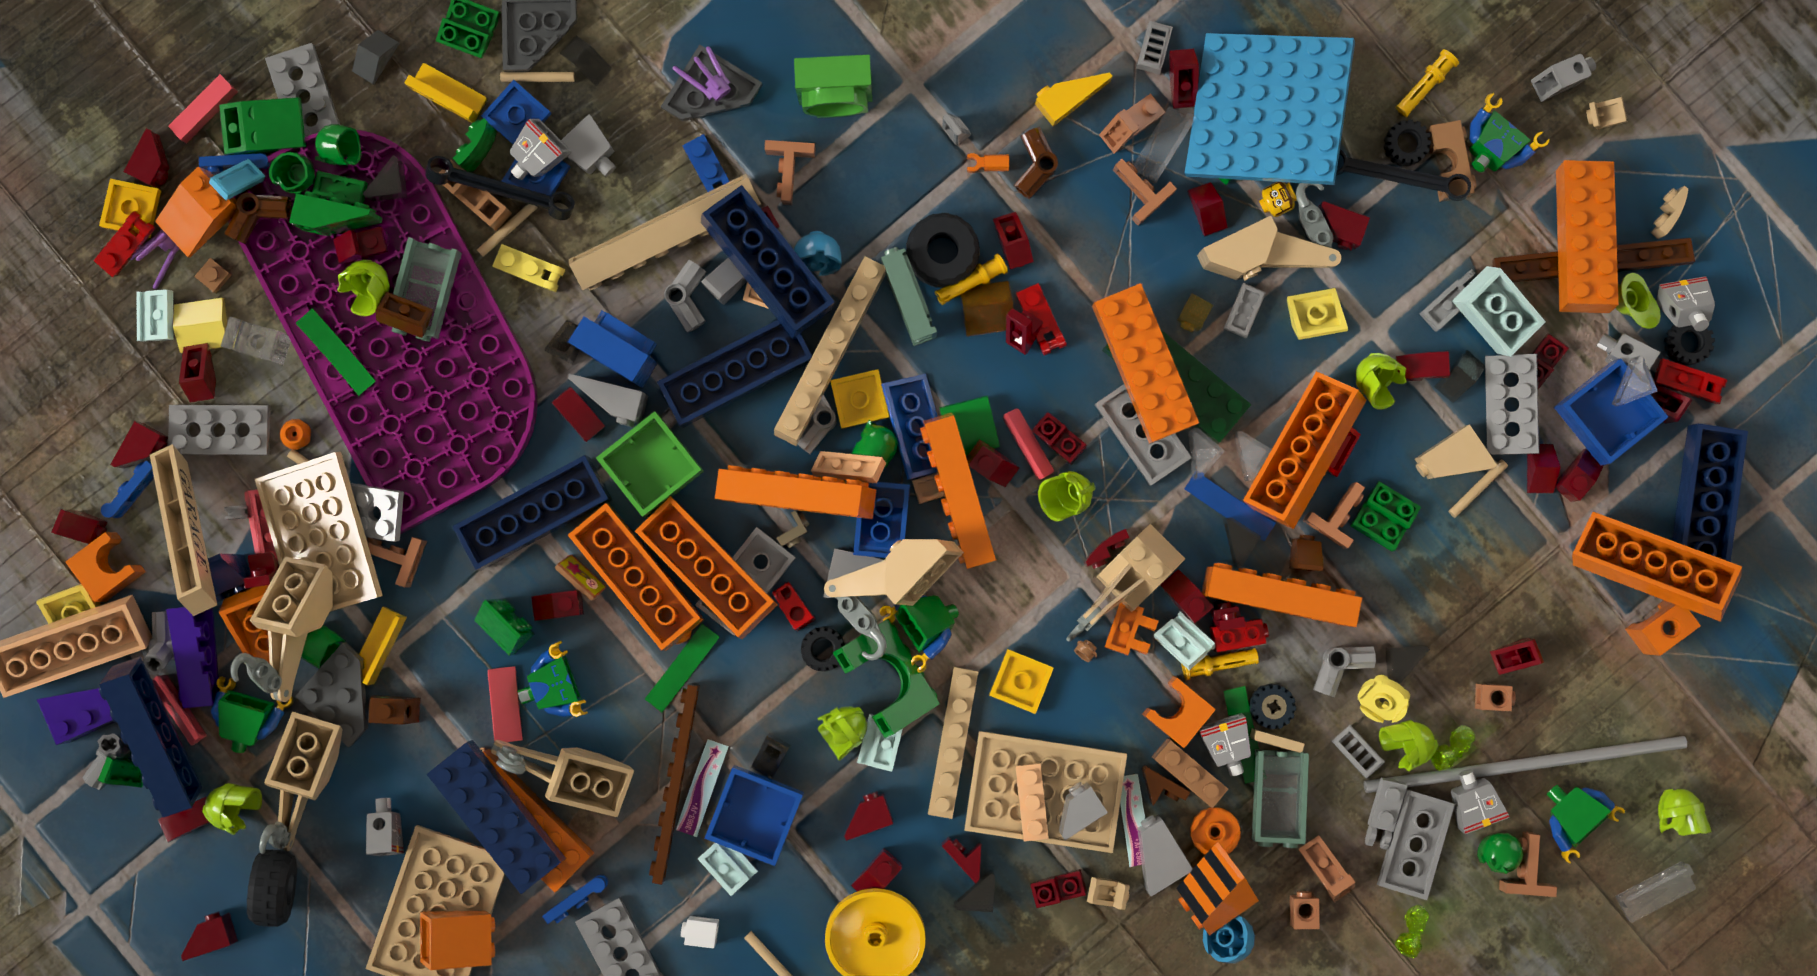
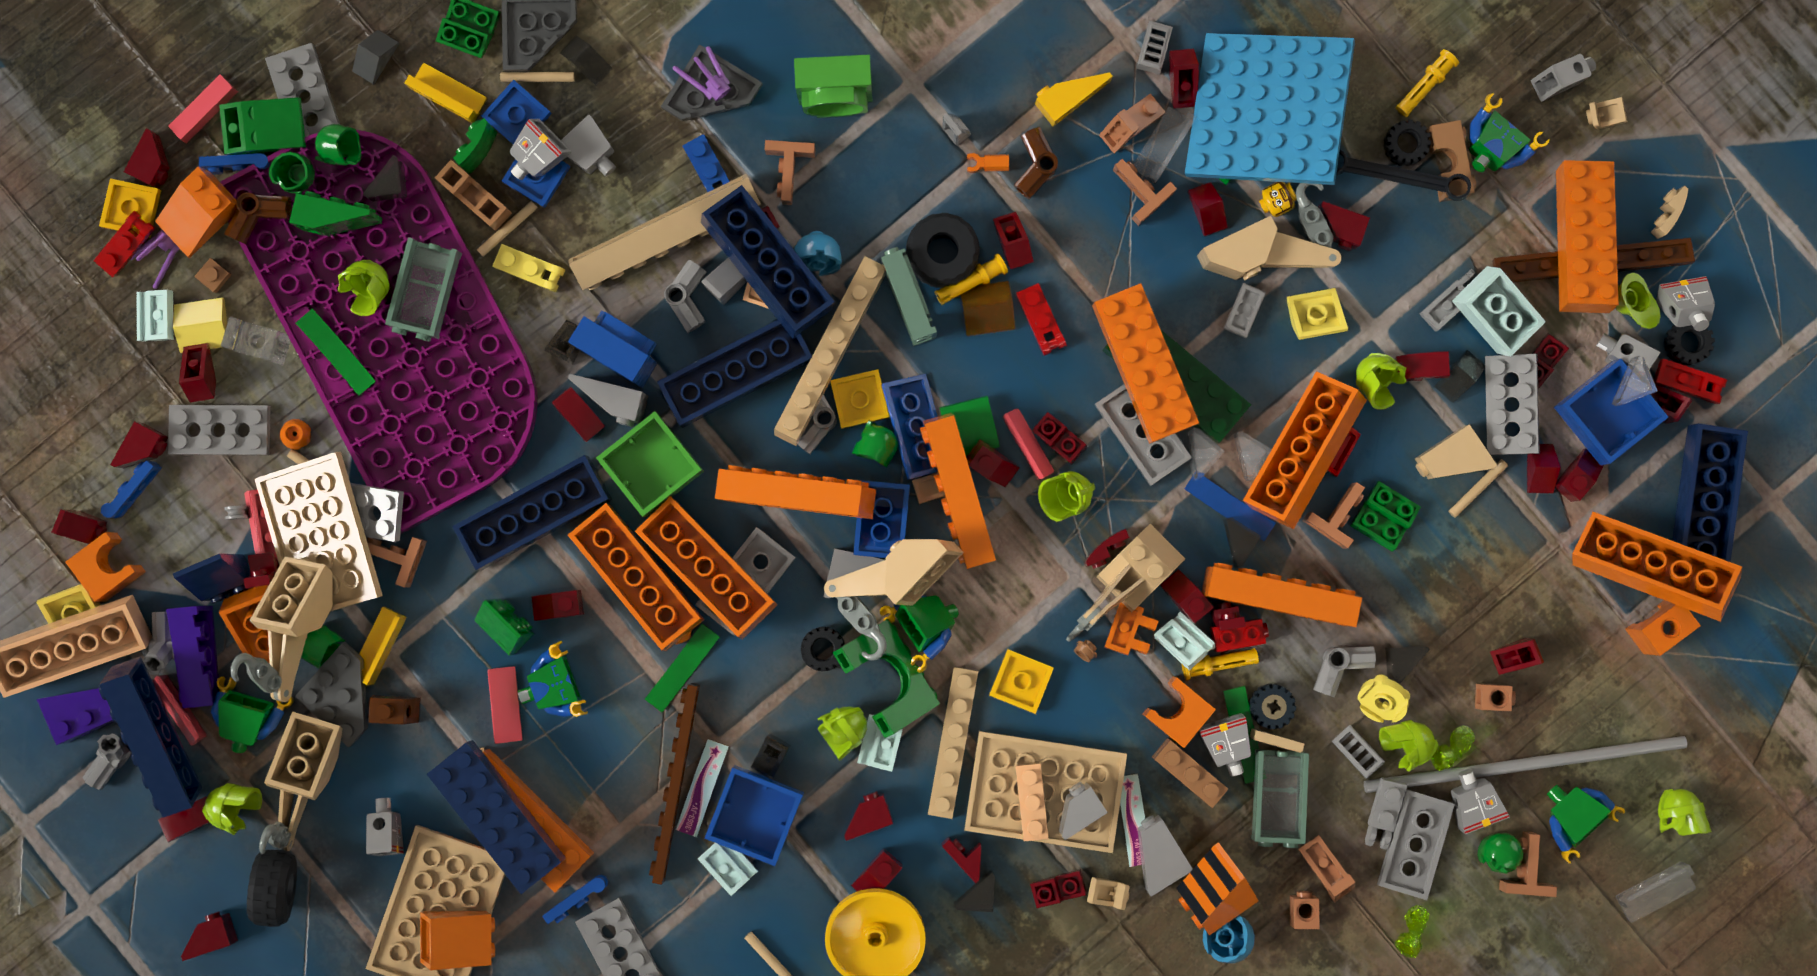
(120, 772): green plate -> none
(183, 530): tan brick -> none
(237, 179): medium azure tile -> none
(341, 187): green plate -> none
(360, 245): dark red slope -> none
(403, 314): reddish brown slope -> none
(499, 188): black piece -> none
(579, 778): tan slope -> none
(580, 577): slope -> none
(700, 931): white brick -> none
(793, 536): dark tan bracket -> none
(793, 606): red leg -> none
(848, 466): light nougat plate -> none
(1021, 330): dark red slope -> none
(1156, 783): reddish brown slope -> none
(1194, 313): clear yellow bracket -> none
(1224, 820): orange plate -> none
(1306, 554): reddish brown slope -> none

